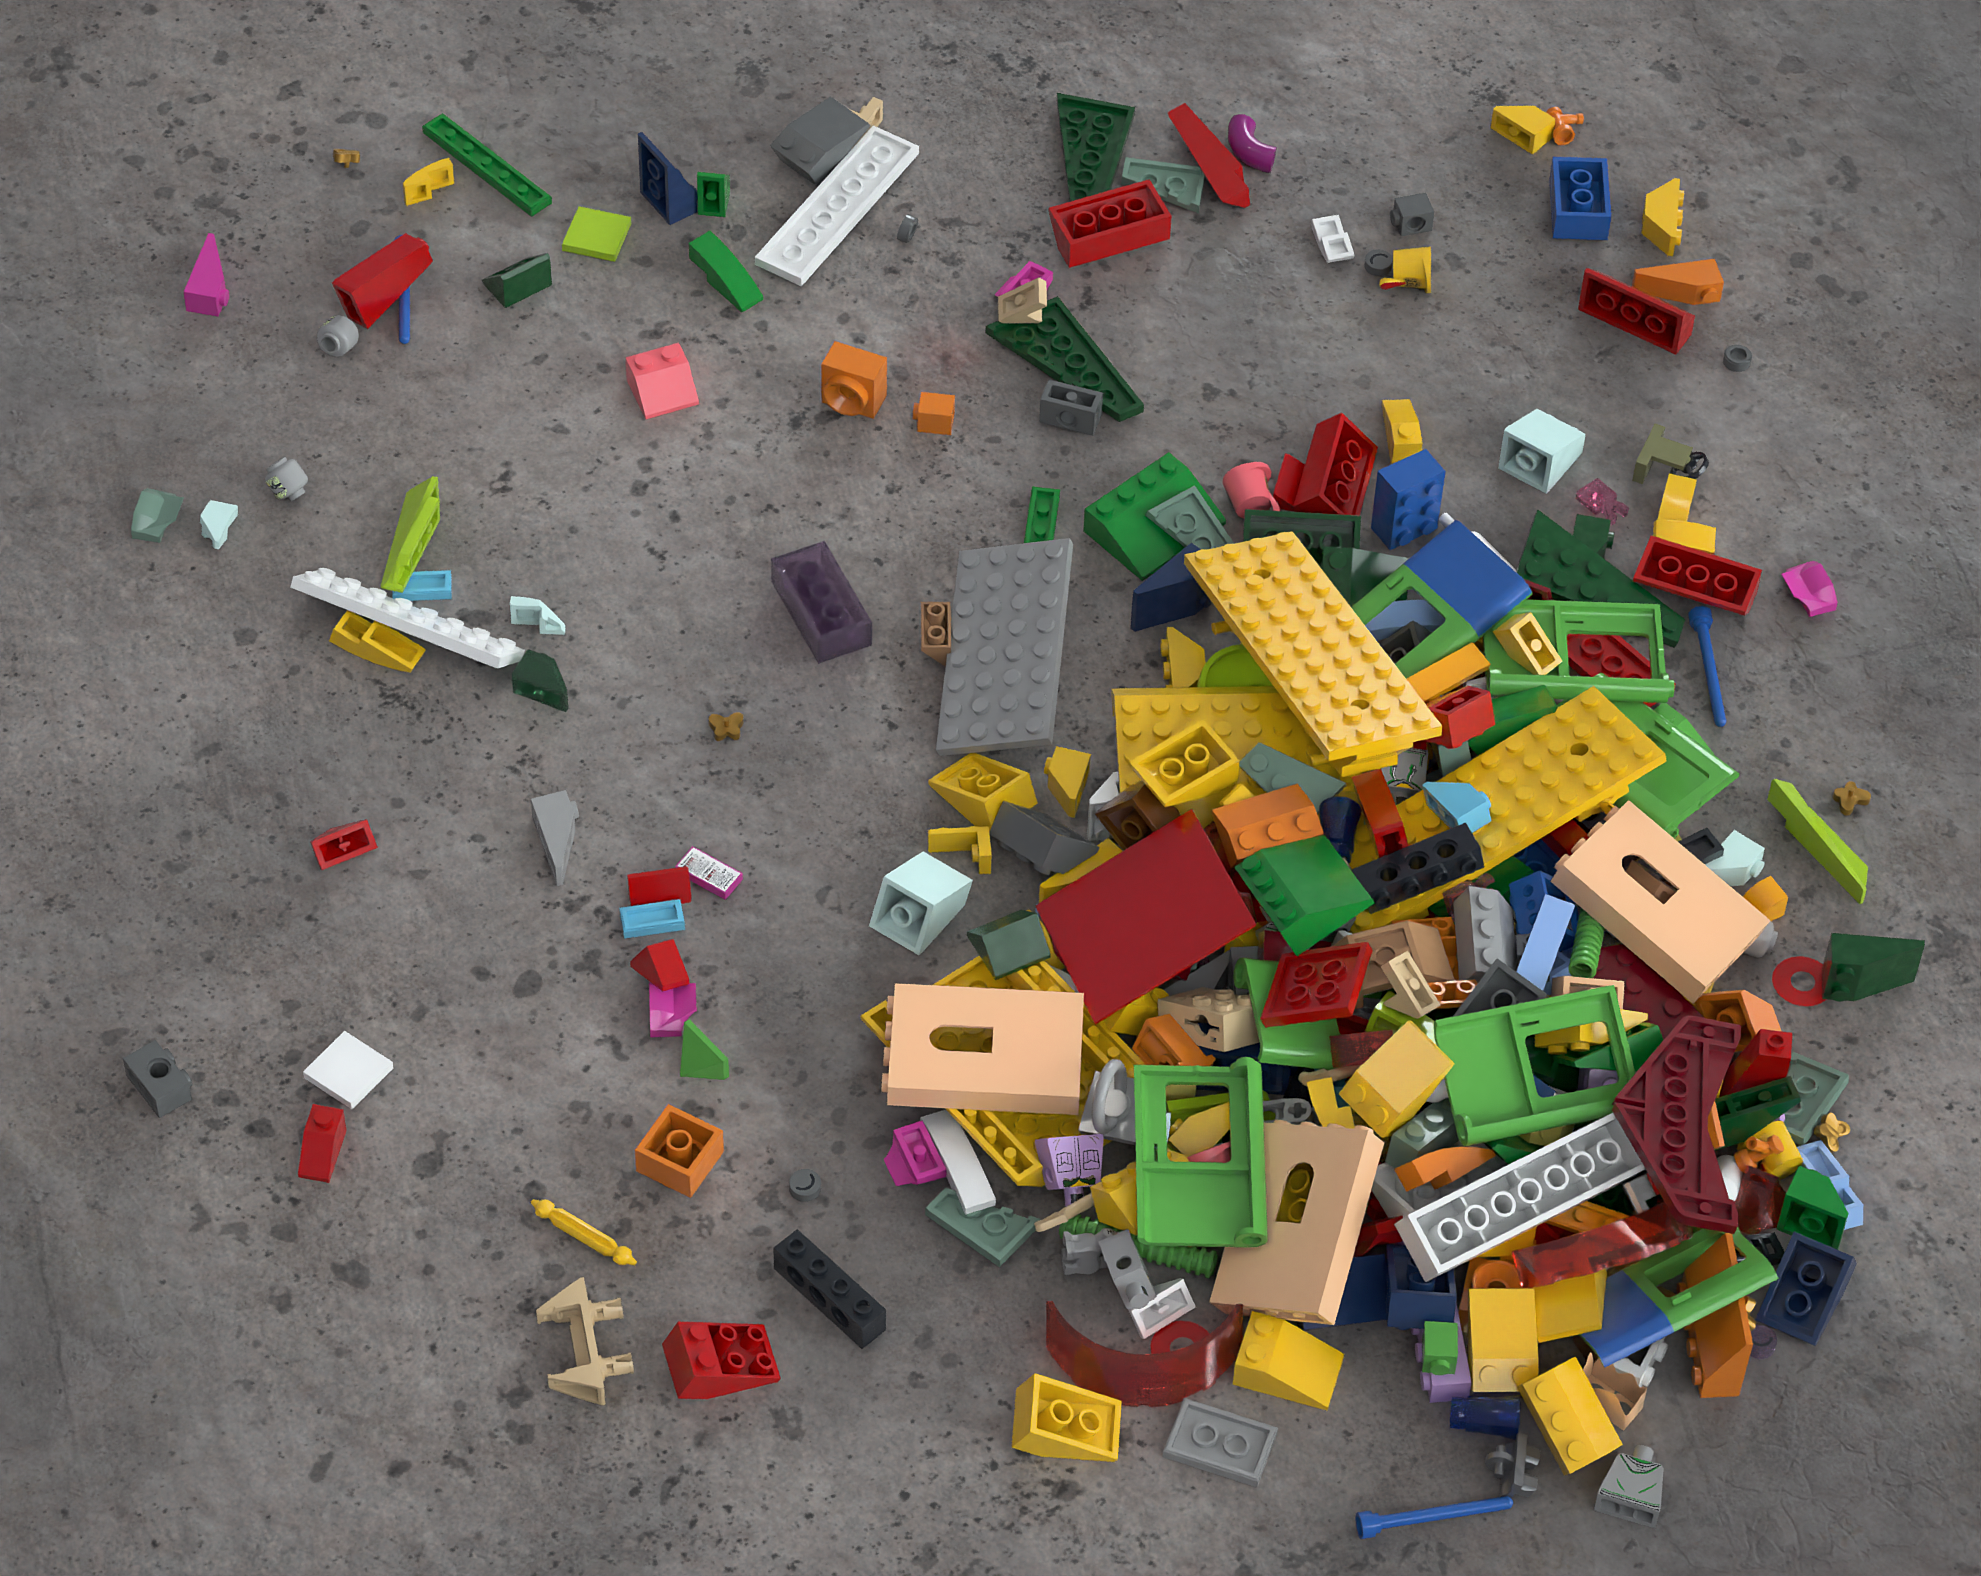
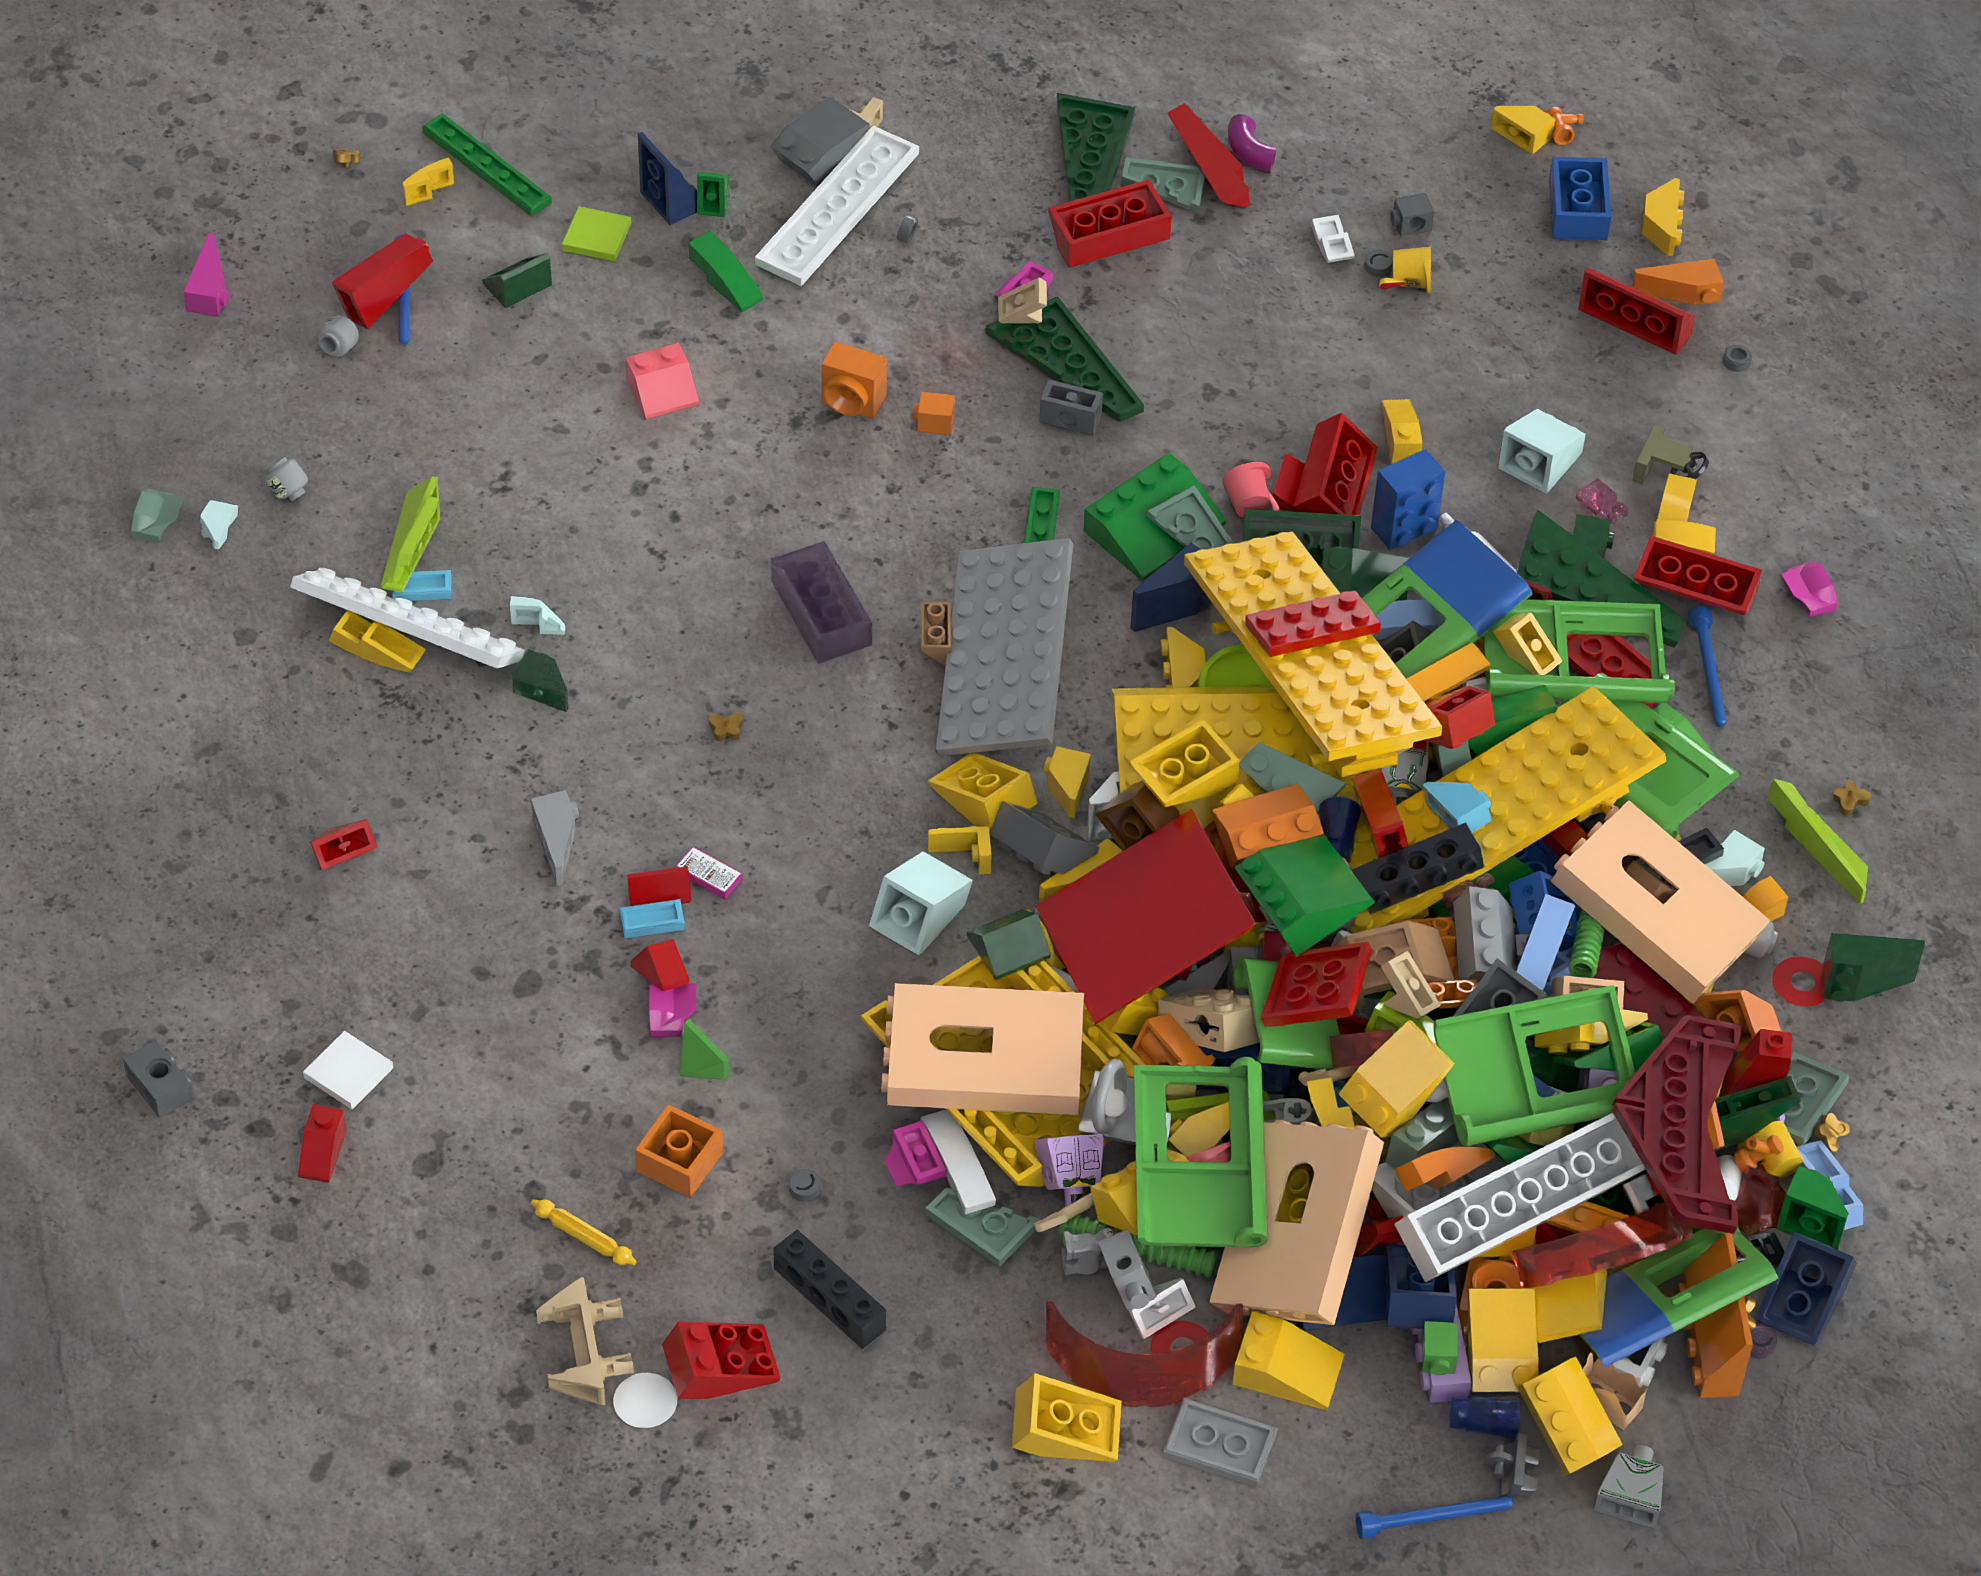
(645, 1400): none -> white sticker
(1312, 623): none -> plate

